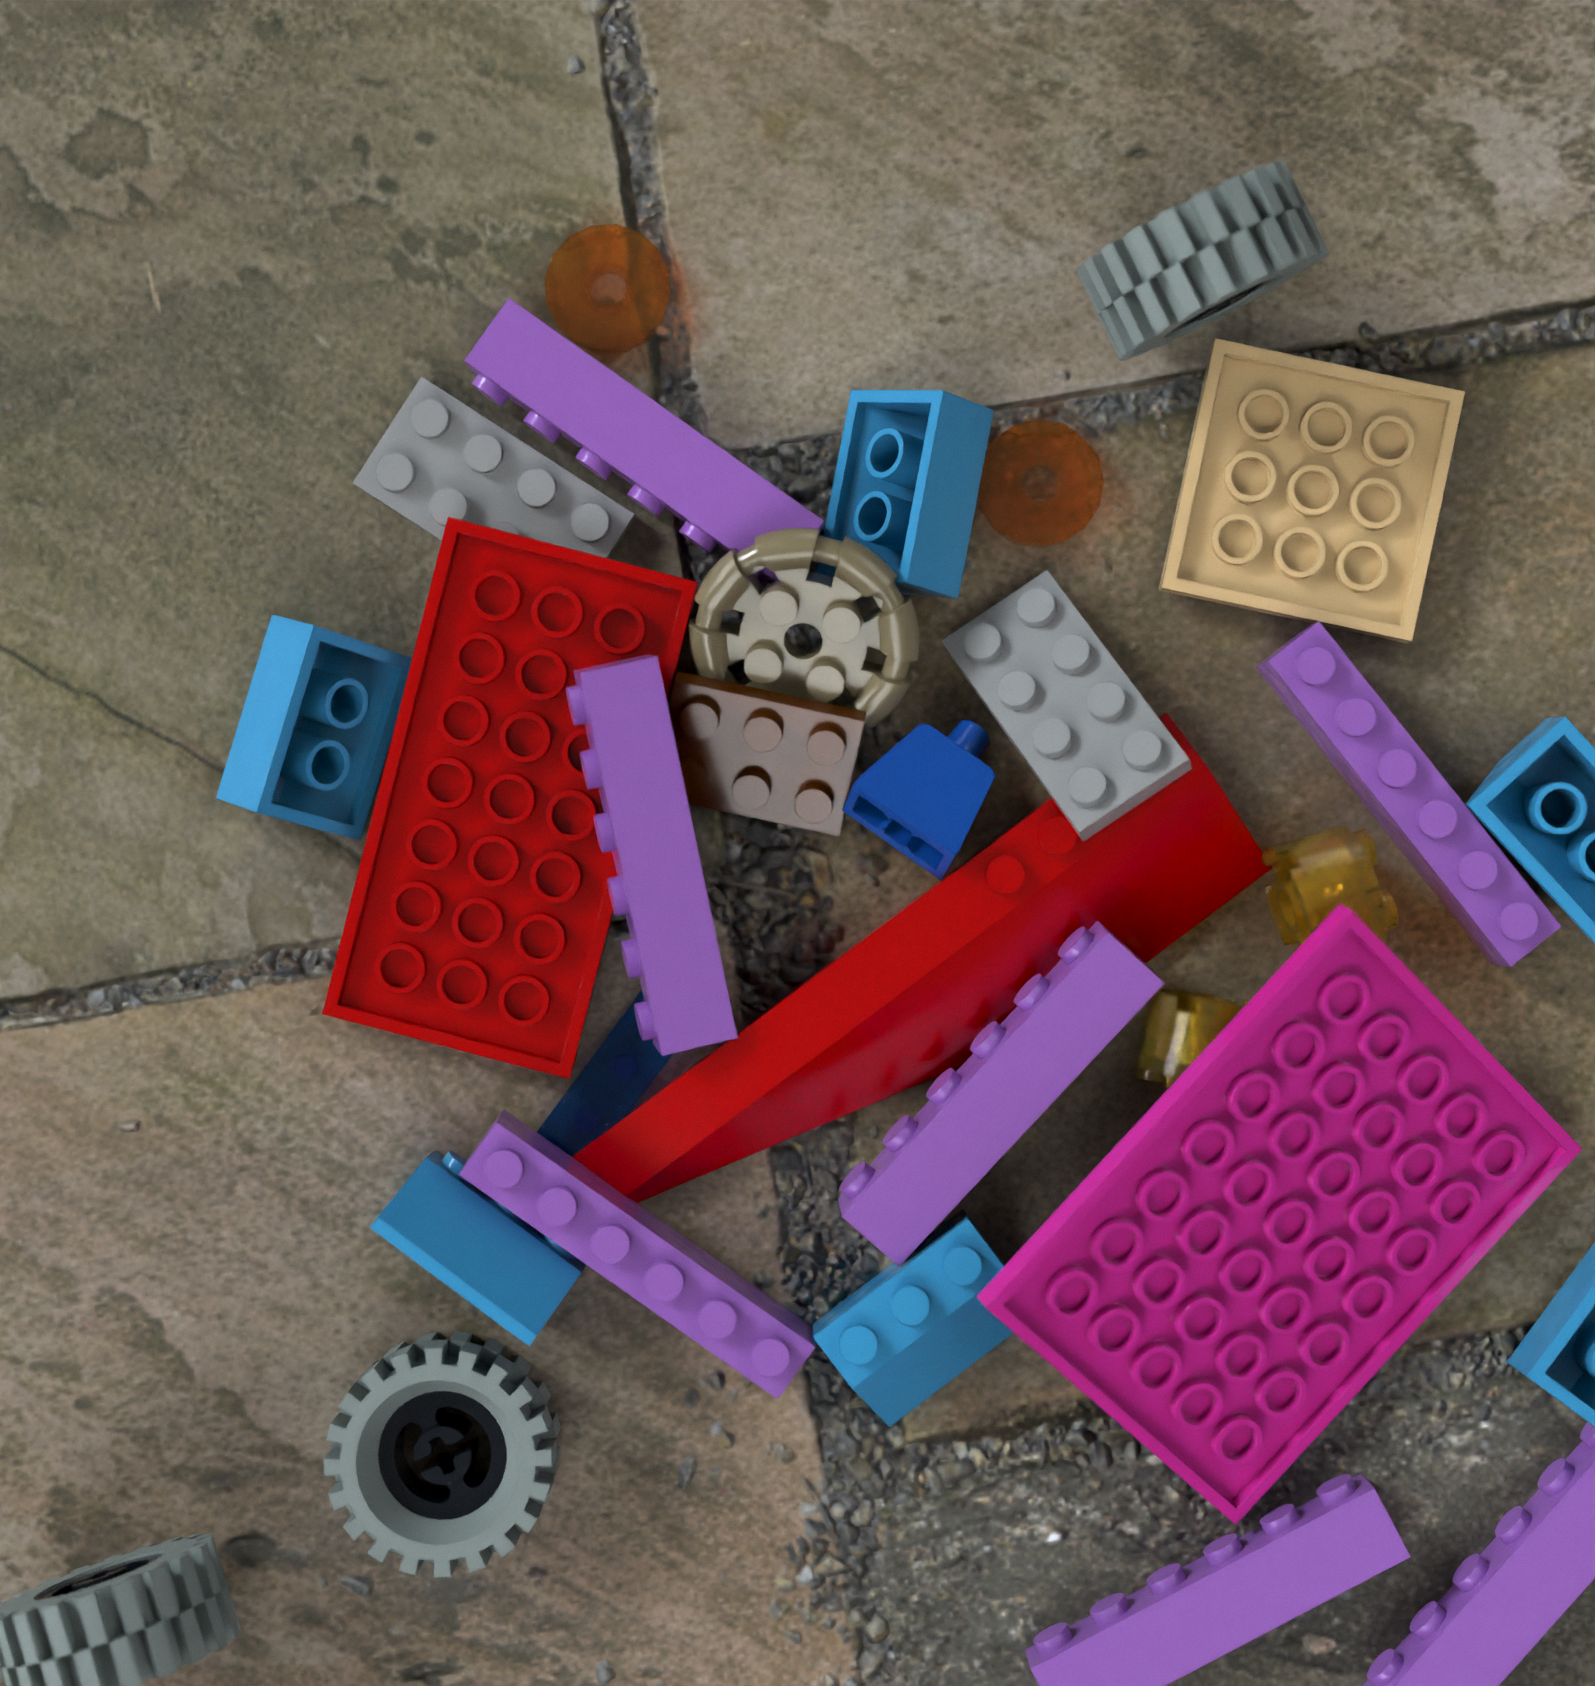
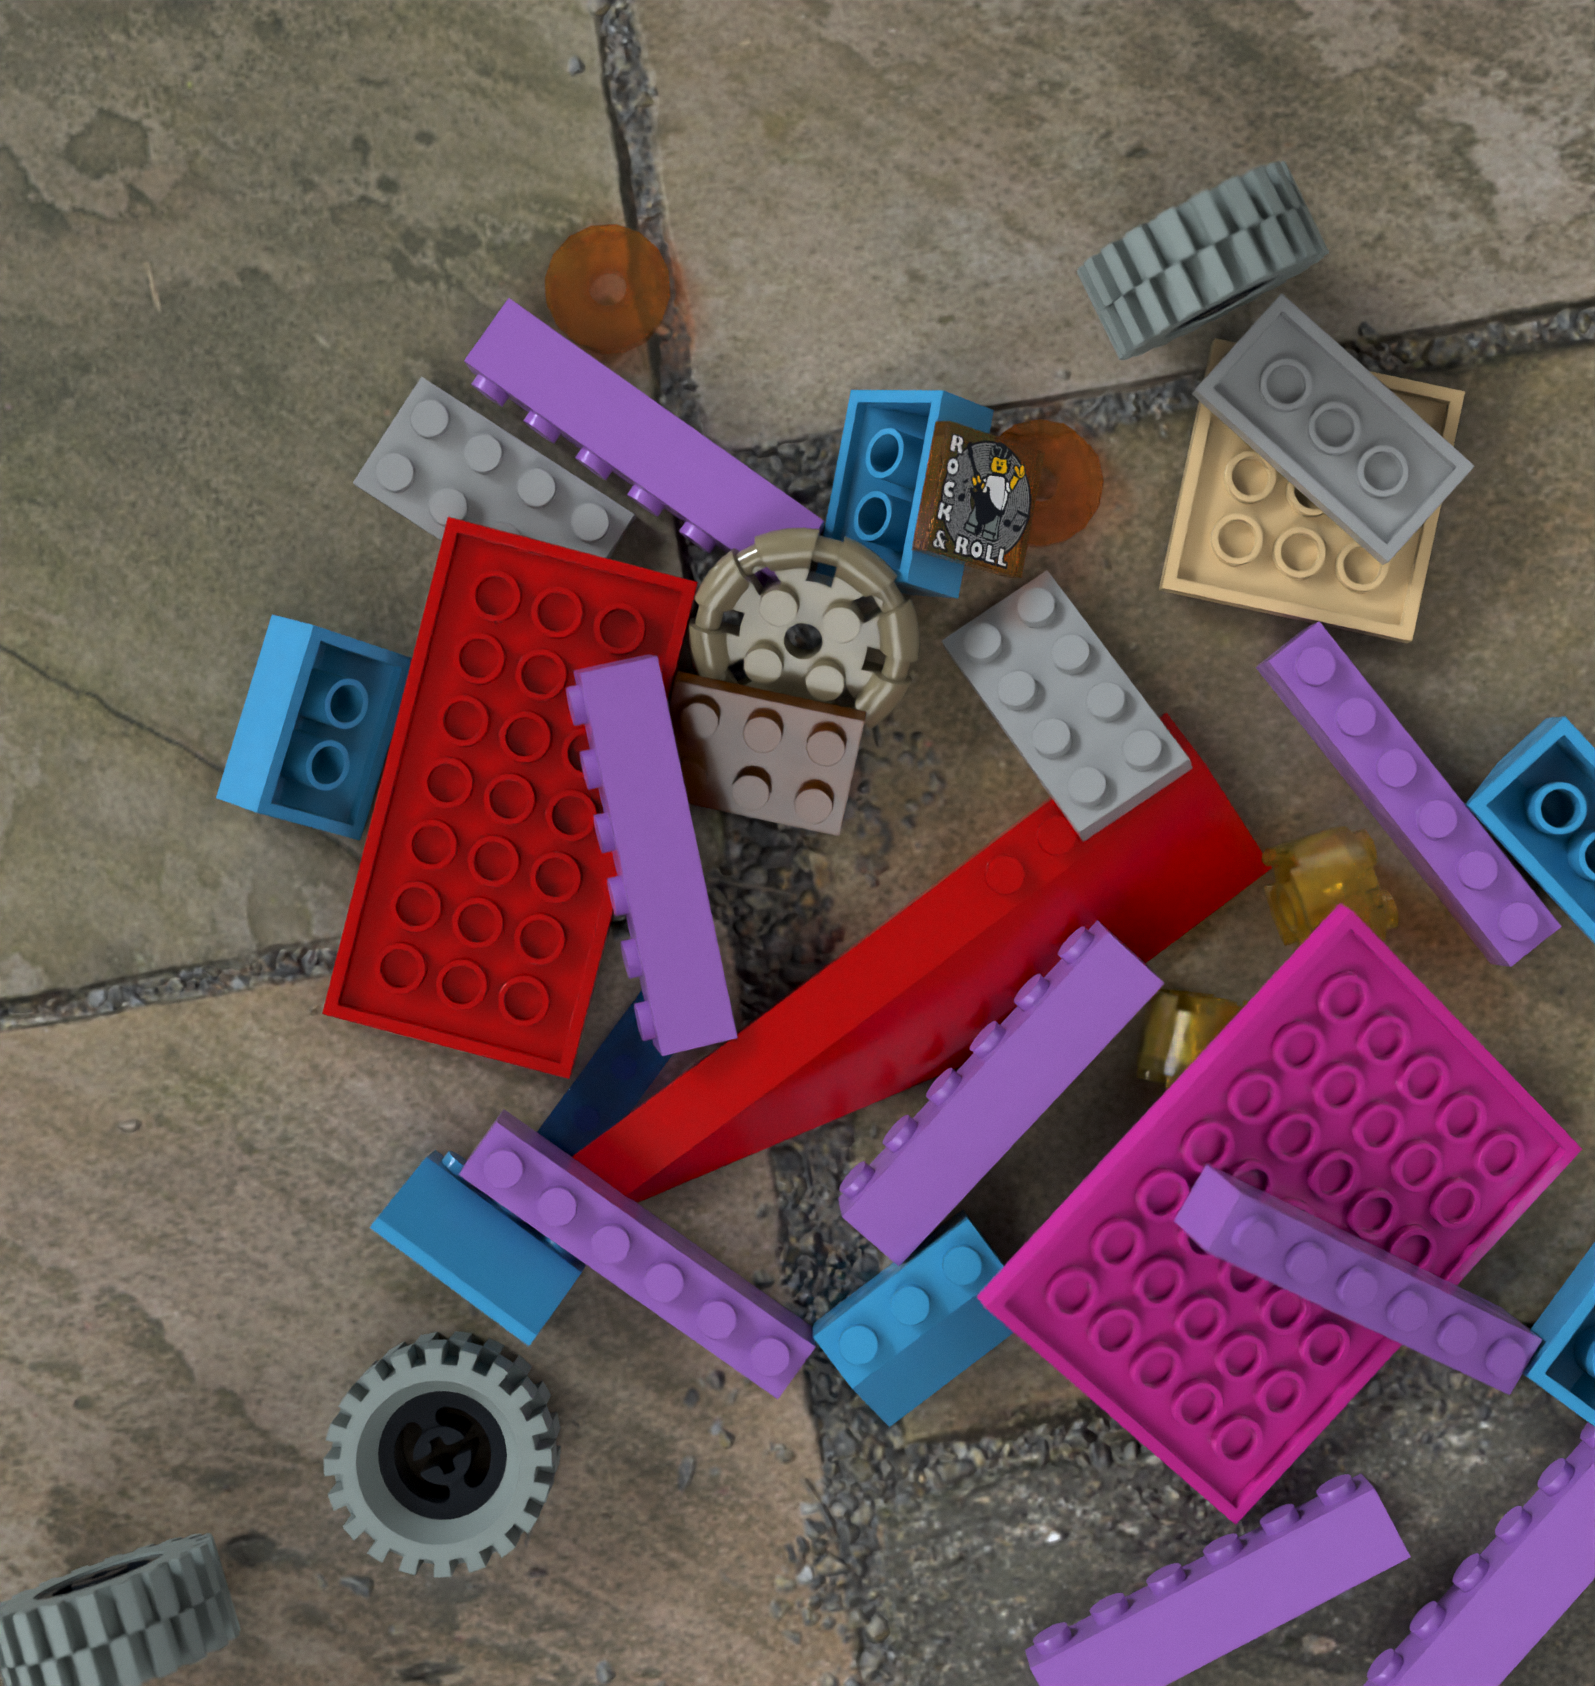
(925, 793): blue torso -> none
(978, 500): none -> tile
(1333, 429): none -> light grey plate
(1356, 1279): none -> medium lavender brick

